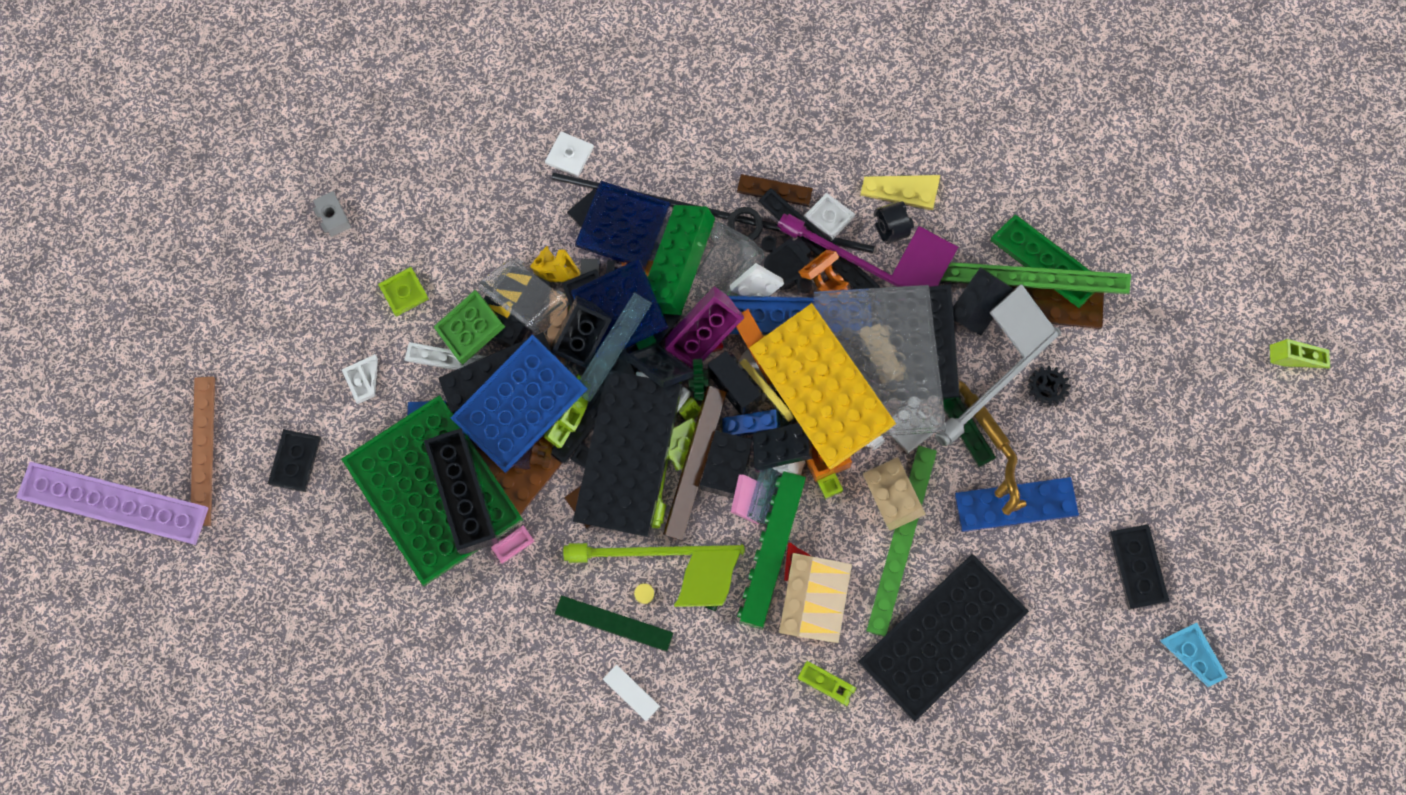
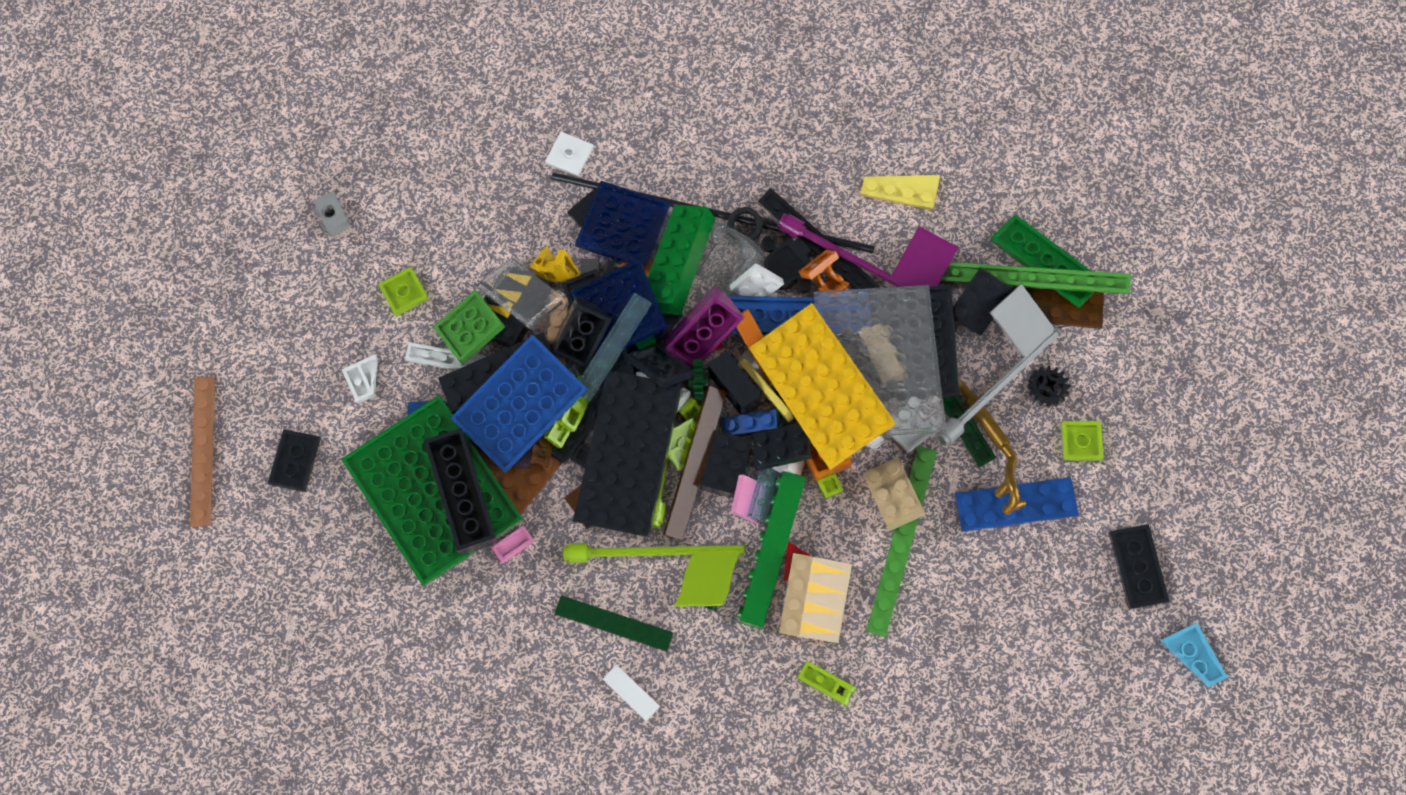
(112, 503): lavender plate -> none
(644, 593): light yellow tile -> none
(789, 192): reddish brown plate -> none
(829, 216): white plate -> none
(893, 222): black brick -> none
(943, 637): black plate -> none
(1082, 441): none -> lime plate
(1298, 354): lime slope -> none

